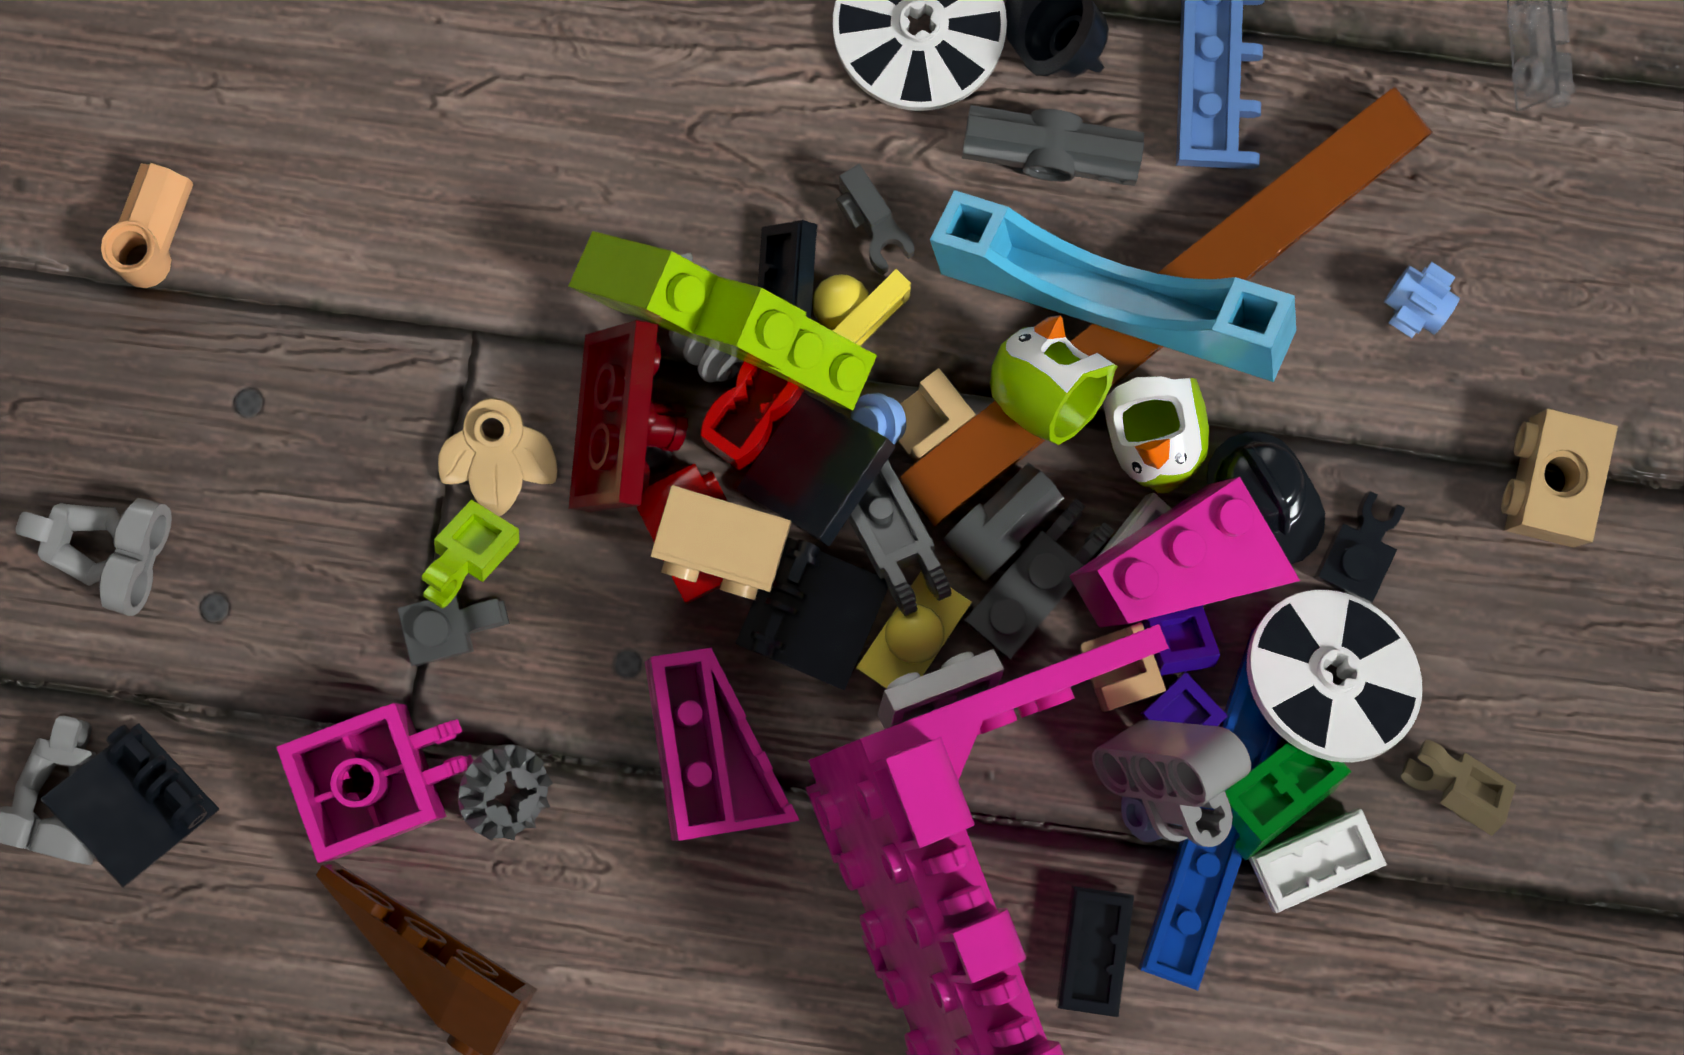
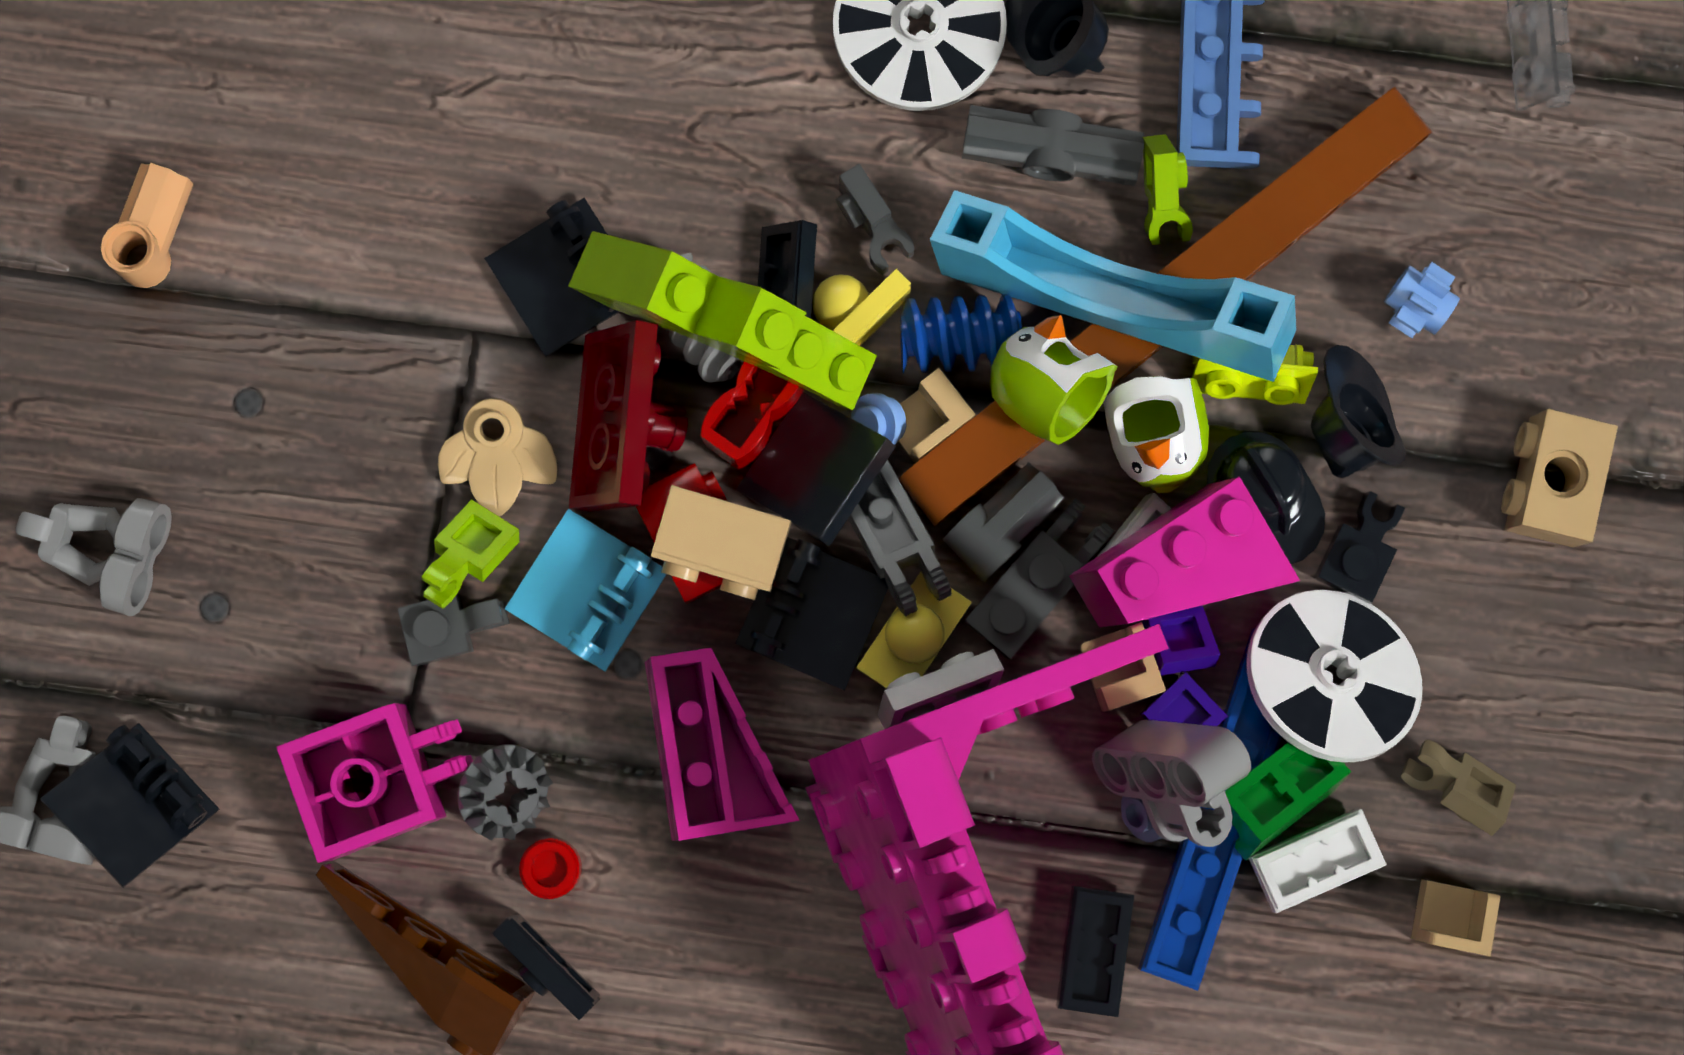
(538, 272): none -> black hinge
(544, 967): none -> black plate
(550, 868): none -> red tile
(586, 590): none -> medium azure hinge
(956, 332): none -> blue piece
(1163, 177): none -> lime plate
(1290, 385): none -> neon yellow hinge
(1355, 416): none -> black piece
(1455, 917): none -> tan panel

